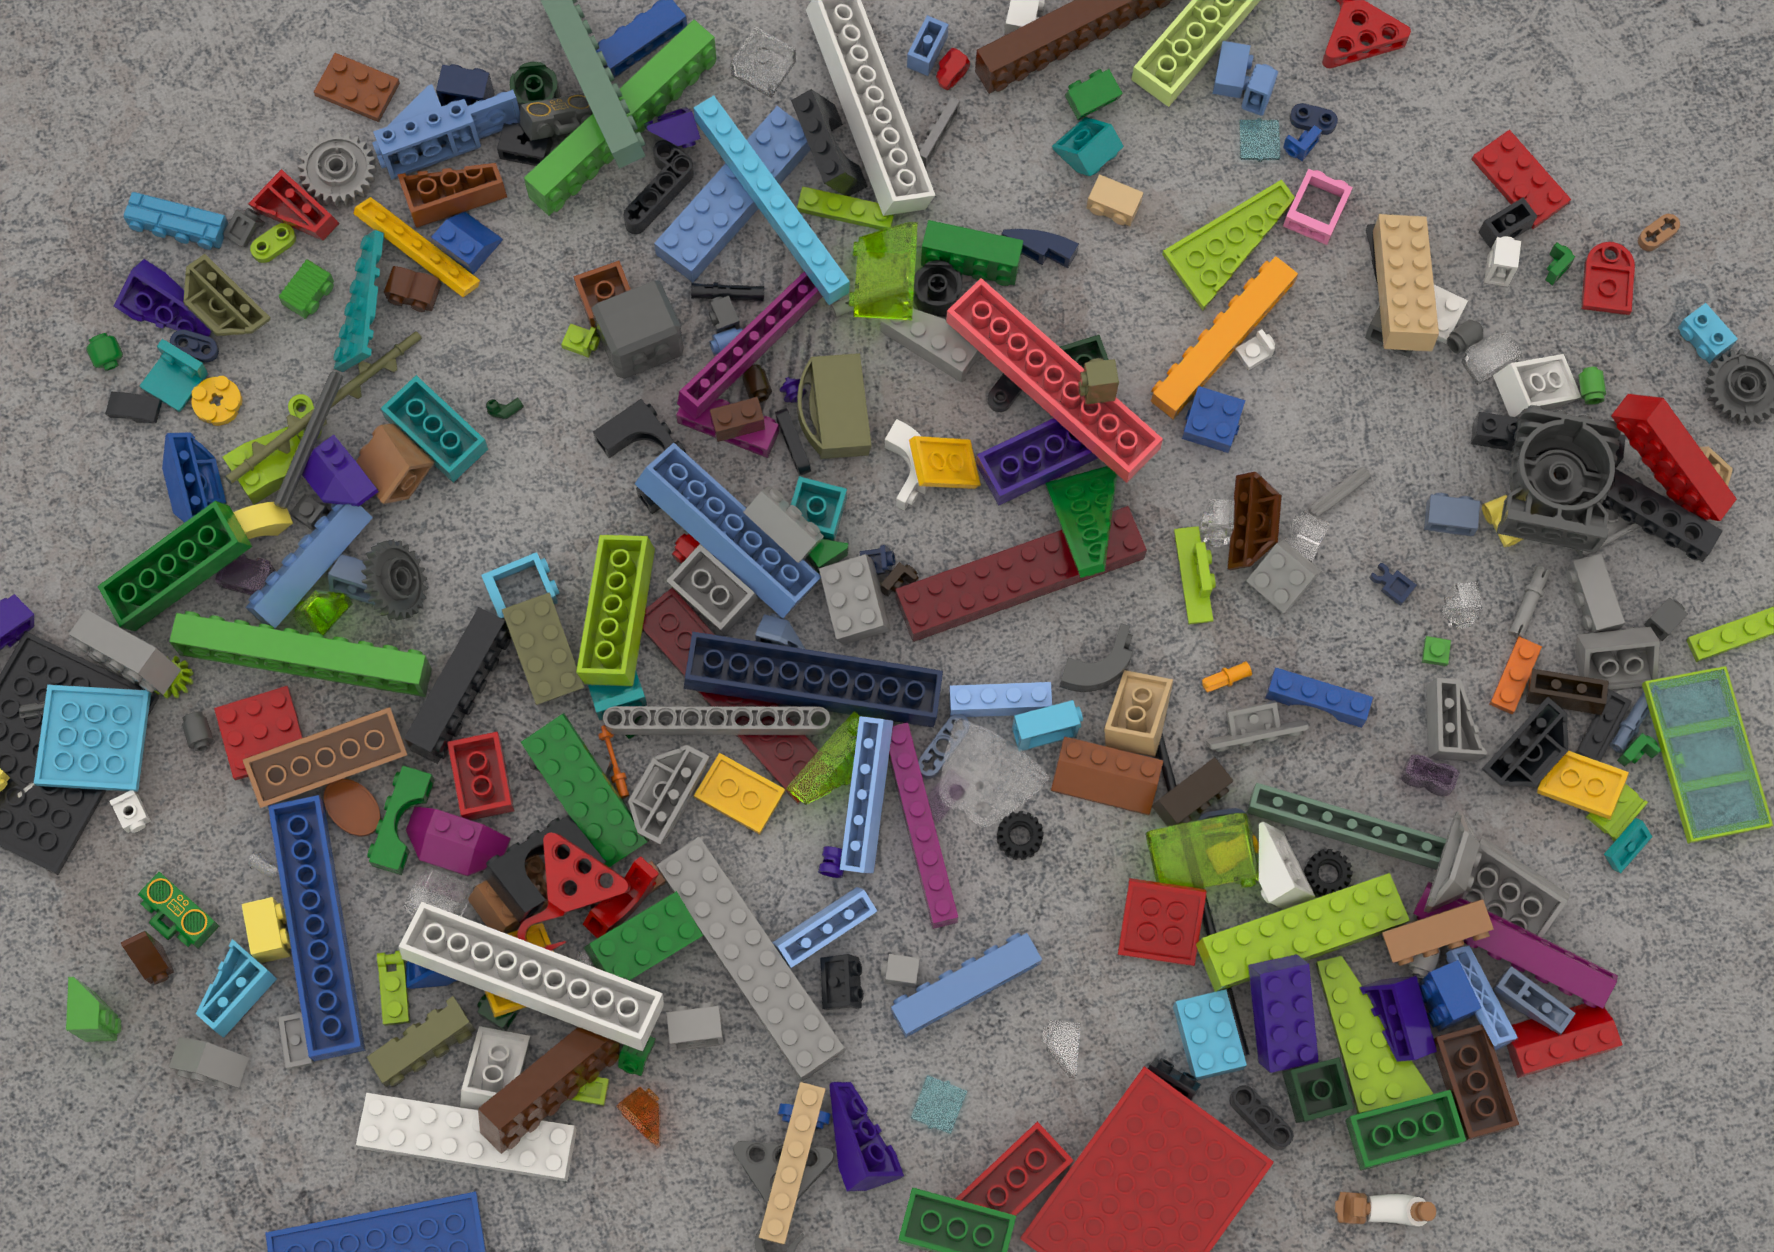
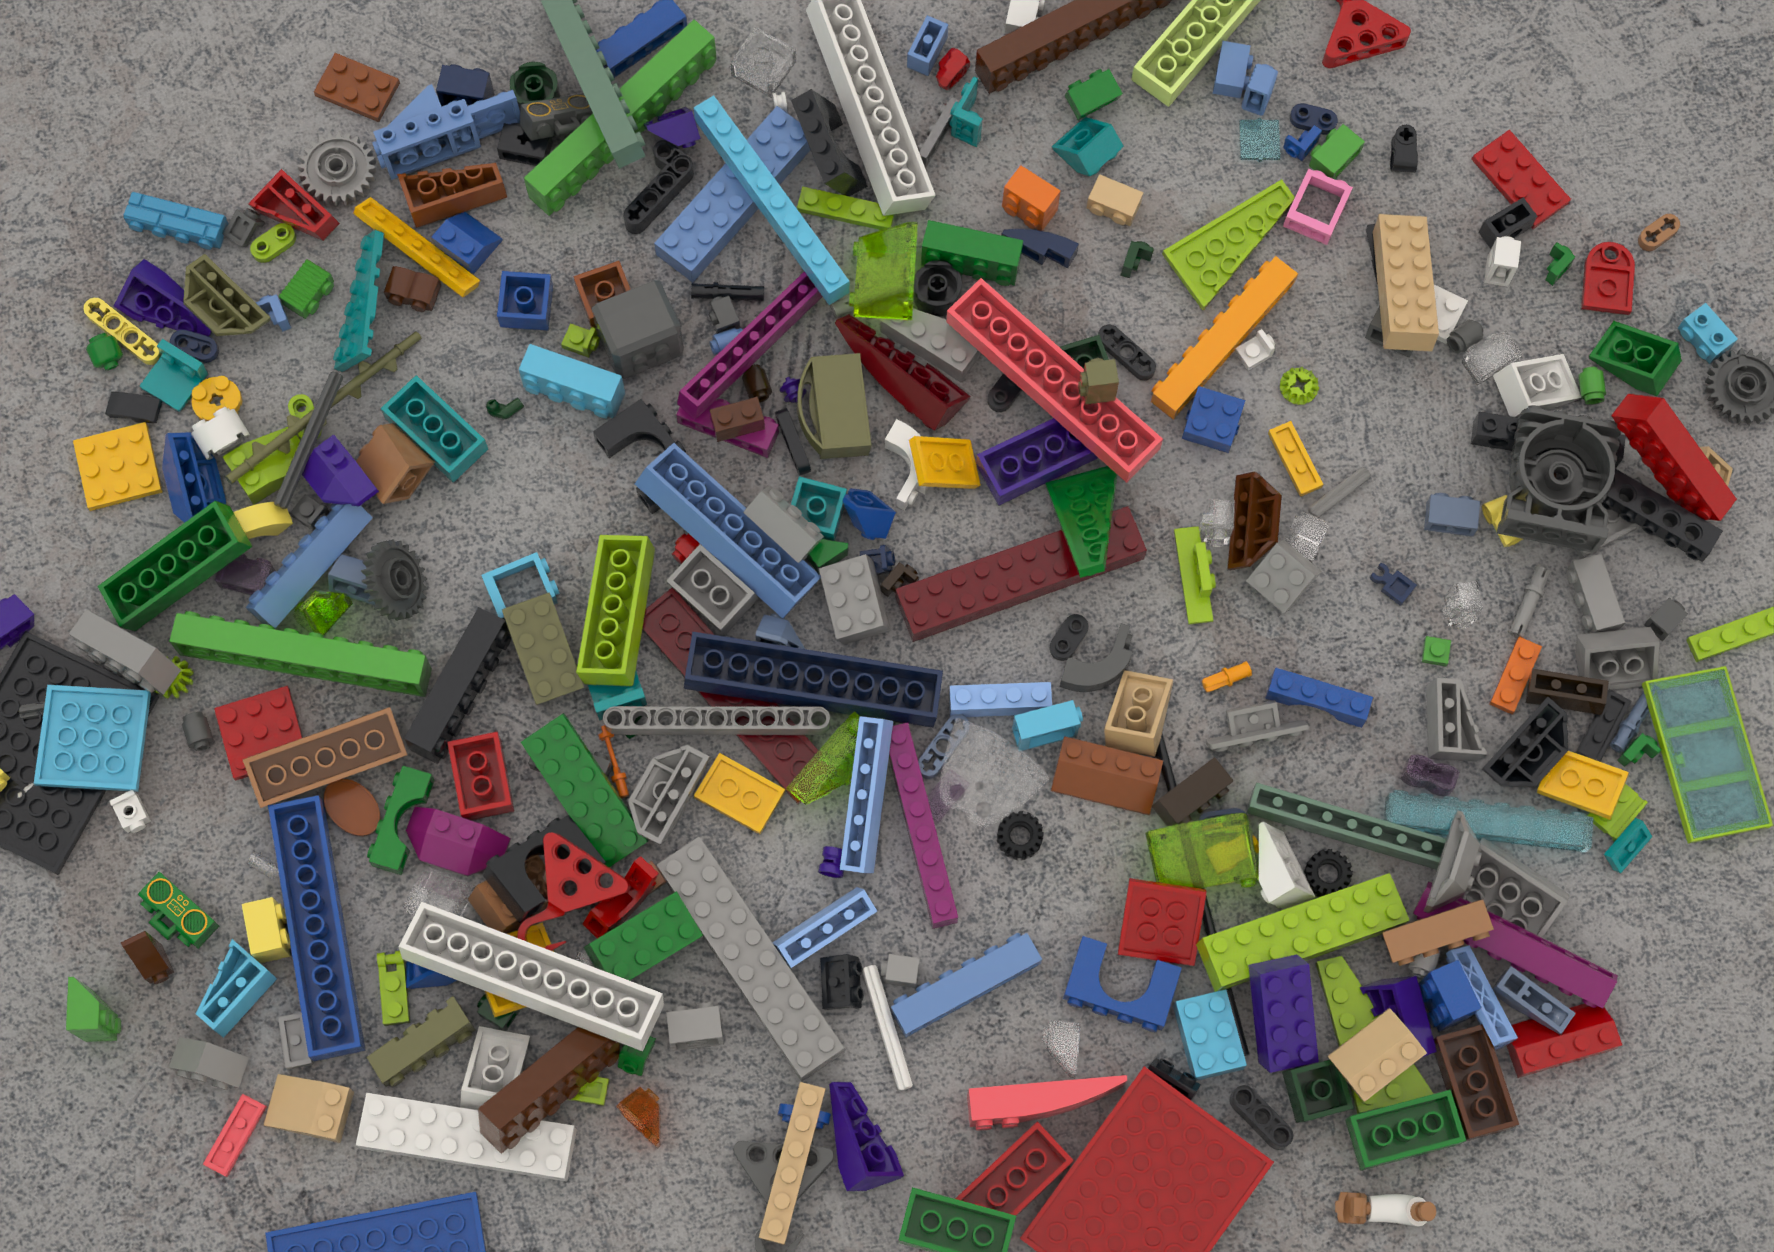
(117, 466): none -> yellow plate
(124, 329): none -> light yellow beam
(219, 433): none -> white brick
(234, 1135): none -> coral tile
(274, 307): none -> medium blue bracket
(309, 1107): none -> tan slope
(525, 300): none -> blue brick
(571, 382): none -> medium azure brick
(780, 101): none -> white bush
(868, 513): none -> blue slope
(887, 1027): none -> white axle
(917, 387): none -> dark red wedge
(938, 1104): clear light blue piece -> none
(966, 123): none -> teal bracket
(1030, 199): none -> orange brick
(1035, 1101): none -> coral slope
(1069, 636): none -> black plate
(1136, 252): none -> dark green bracket
(1144, 358): none -> black beam
(1149, 1009): none -> blue arch
(1294, 394): none -> lime gear
(1295, 458): none -> yellow plate
(1337, 152): none -> bright green brick
(1377, 1054): none -> tan slope
(1404, 150): none -> black piece
(1492, 822): none -> clear light blue brick
(1637, 357): none -> green slope

